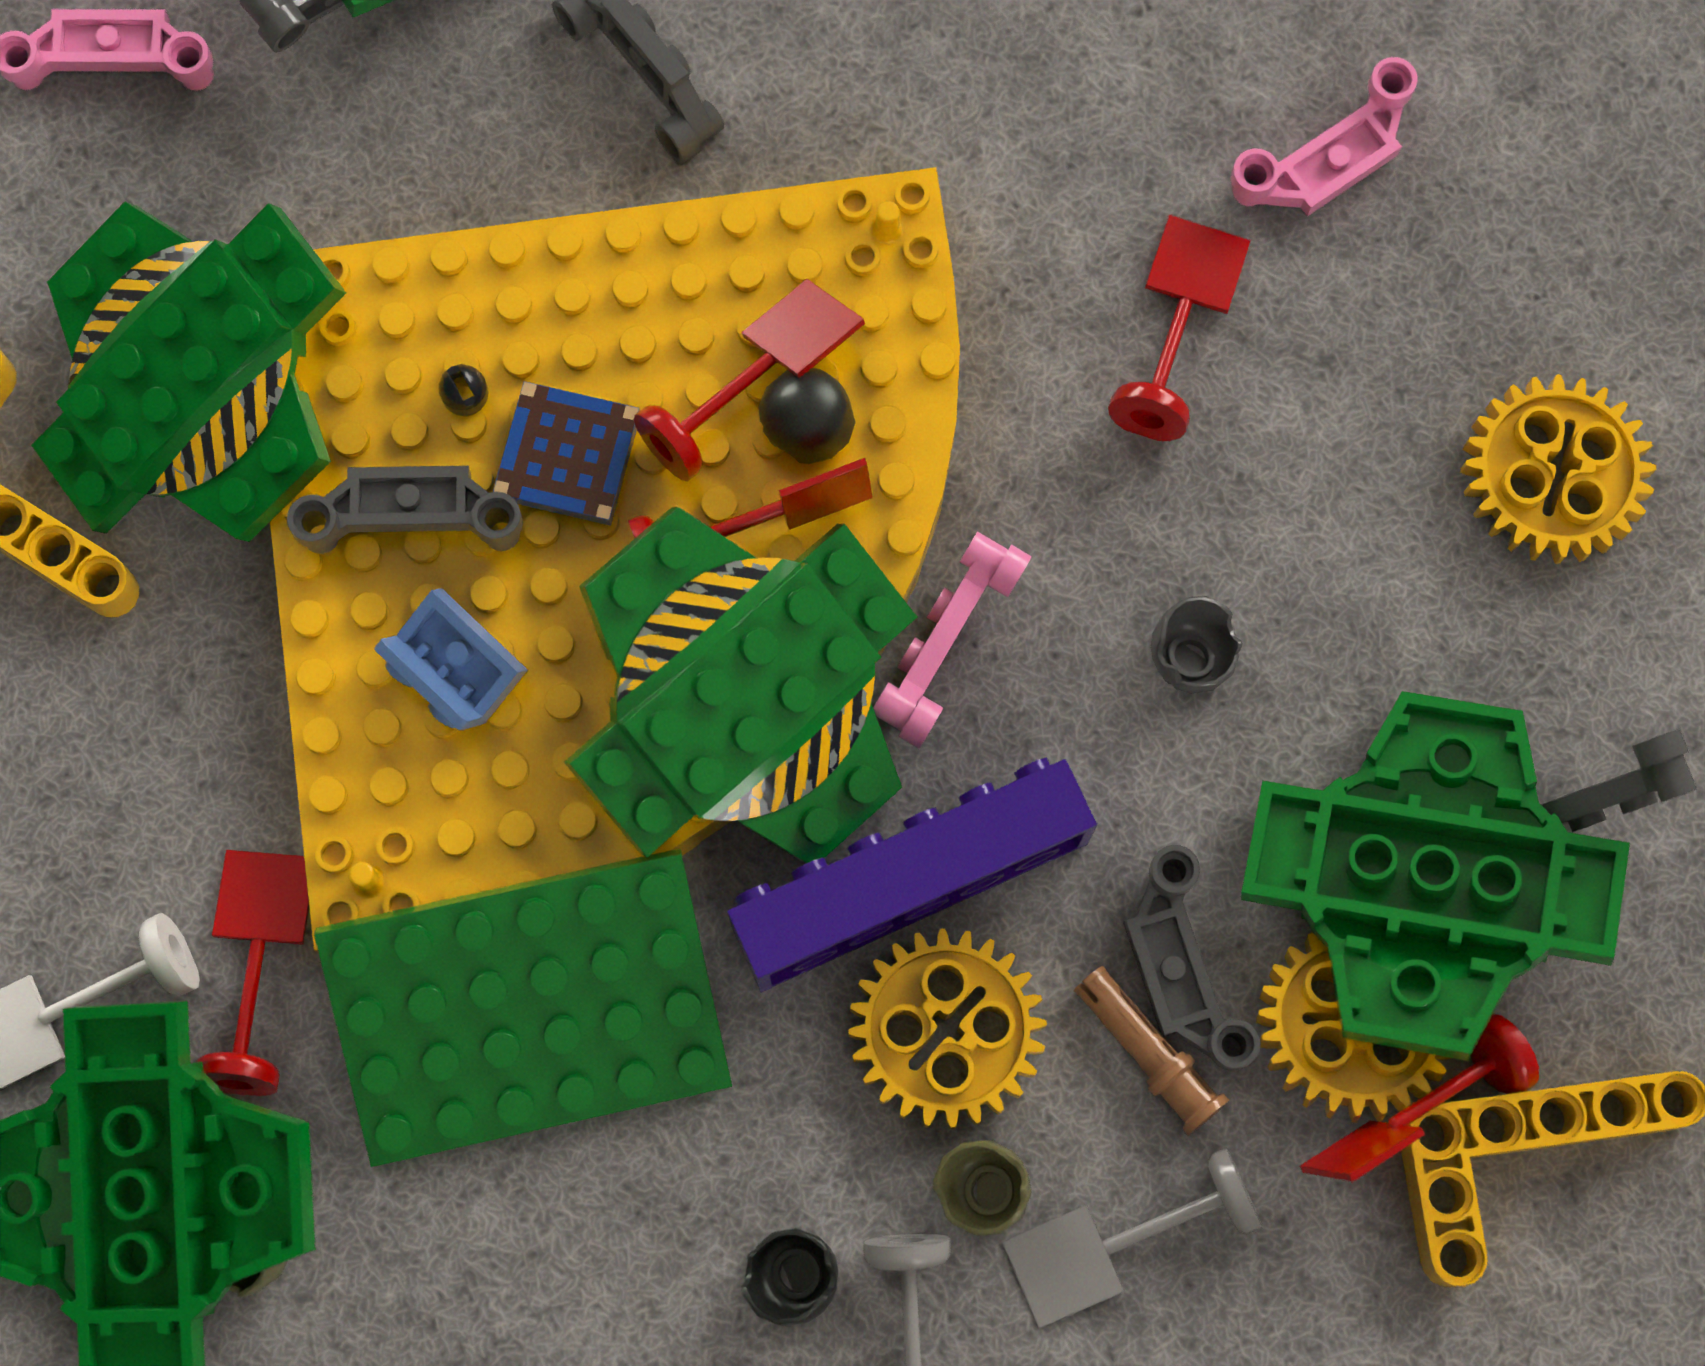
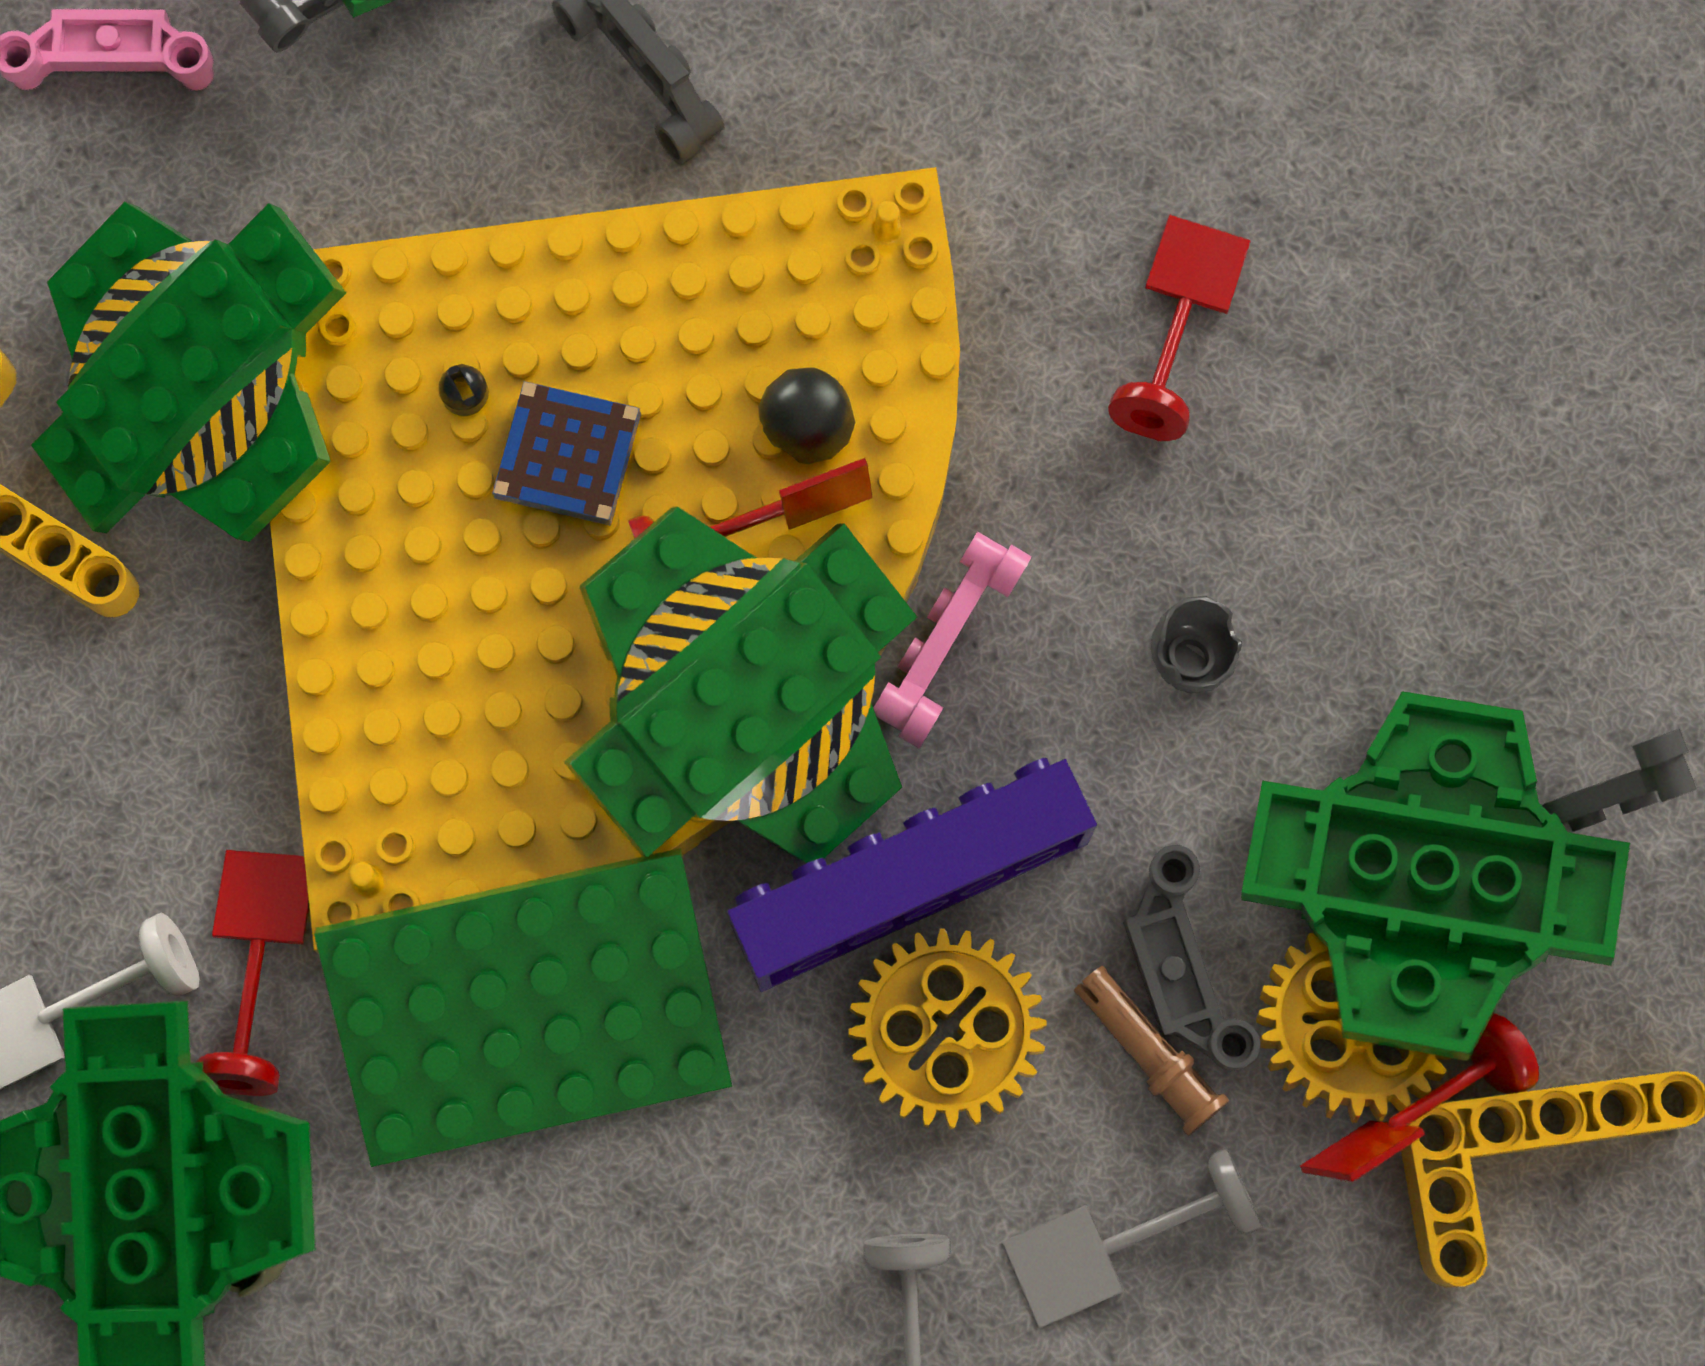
(405, 502): dark grey plate -> none
(451, 662): medium blue bracket -> none
(792, 333): piece -> none
(809, 1268): pearl dark grey hair -> none
(1001, 1187): olive hair -> none
(1336, 156): bright pink plate -> none
(1608, 484): yellow gear -> none

